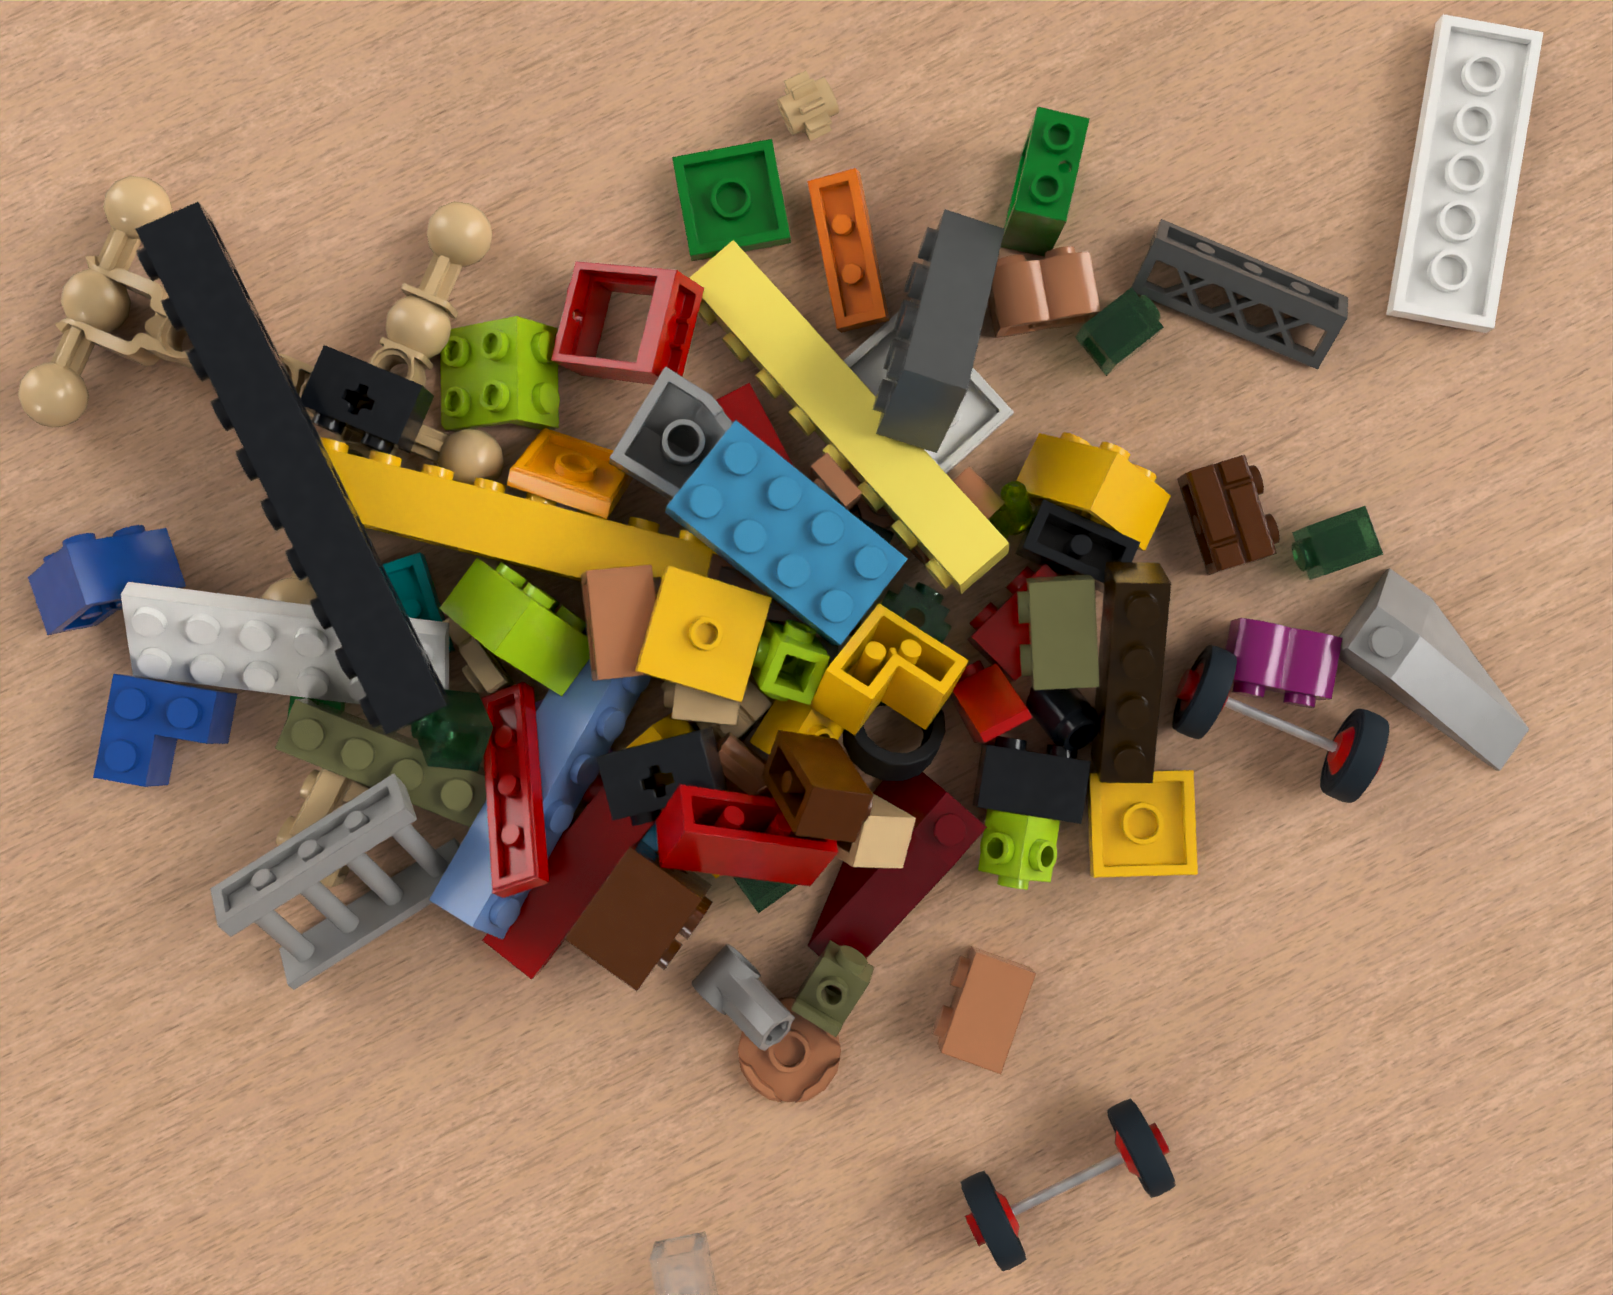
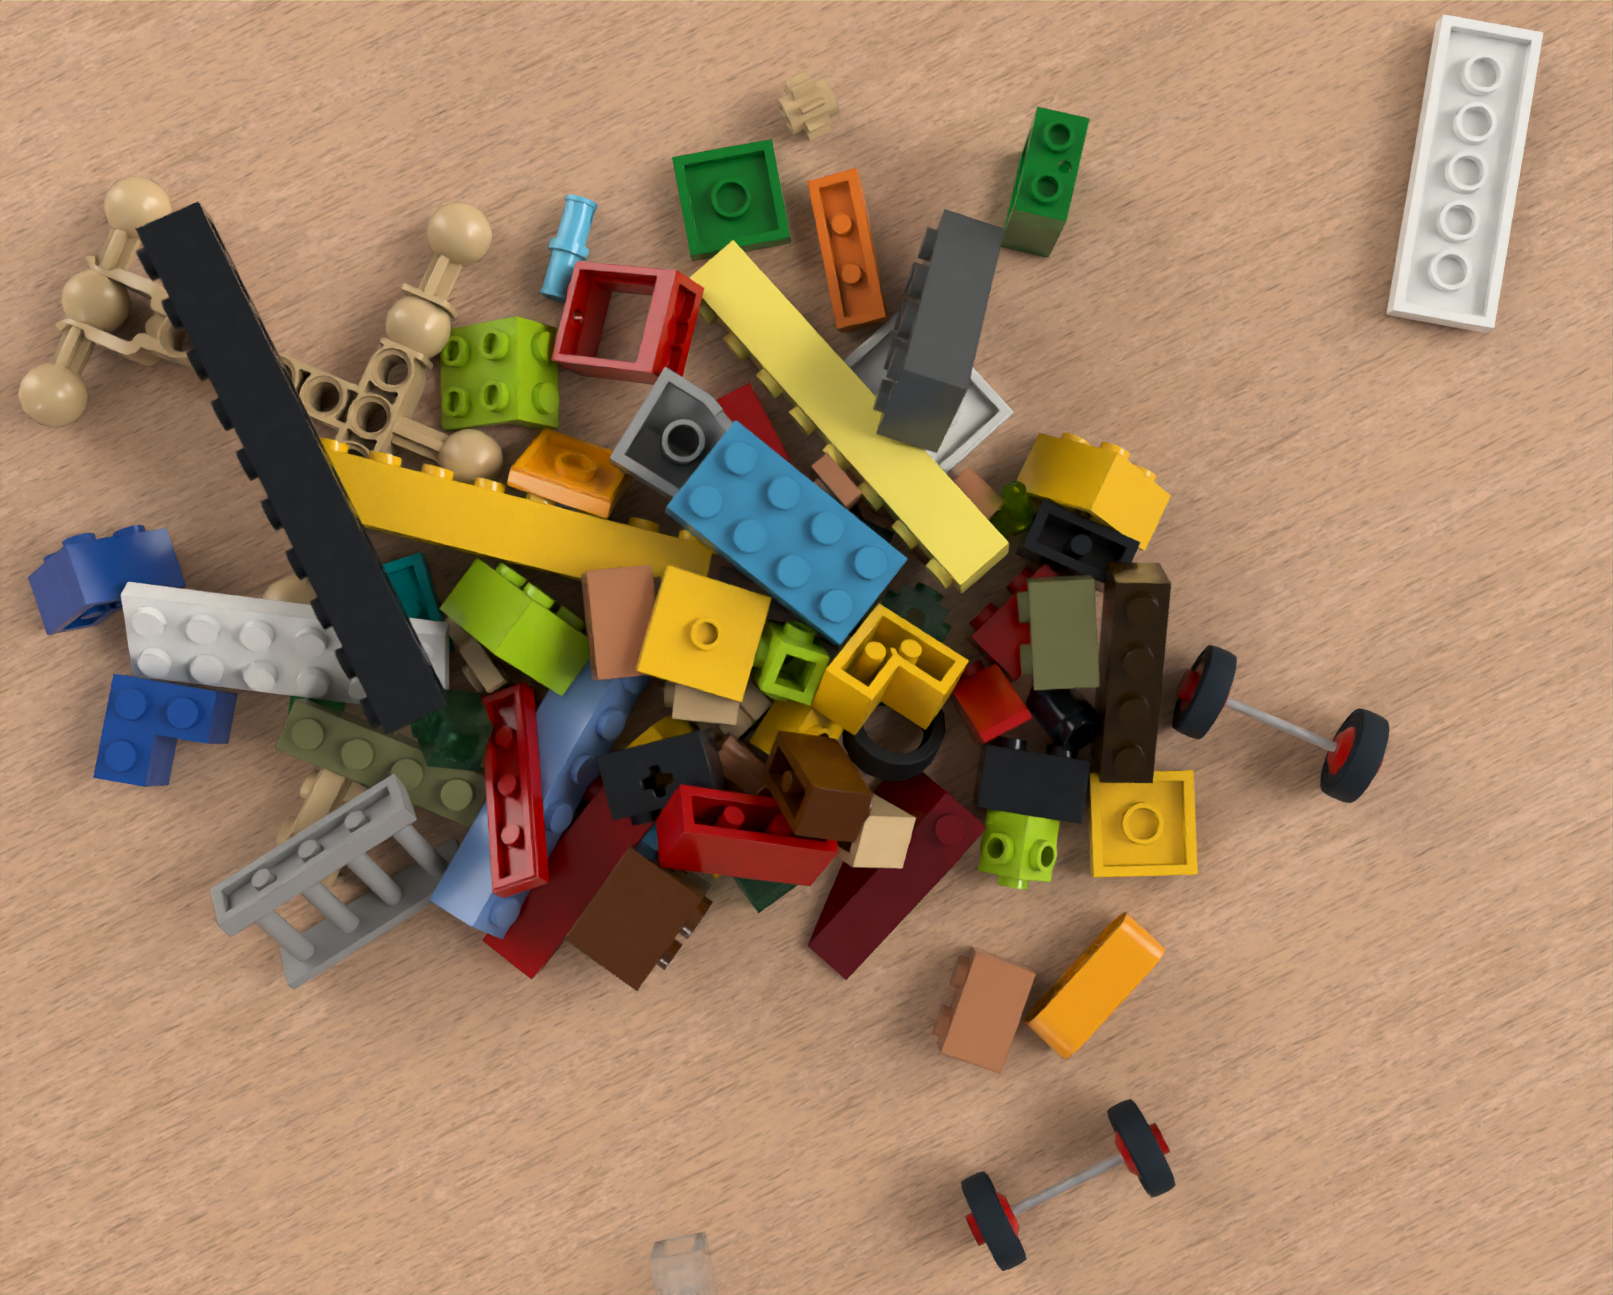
(339, 384): black brick -> none
(568, 246): none -> medium azure pin
(735, 989): light grey piece -> none
(795, 1066): nougat tile -> none
(824, 1003): olive brick -> none
(1043, 292): nougat brick -> none
(1094, 985): none -> light orange beam
(1120, 330): clear green brick -> none
(1228, 514): reddish brown brick -> none
(1250, 278): dark grey fence -> none
(1283, 661): magenta brick -> none
(1335, 543): clear green brick -> none
(1421, 661): light grey wedge -> none

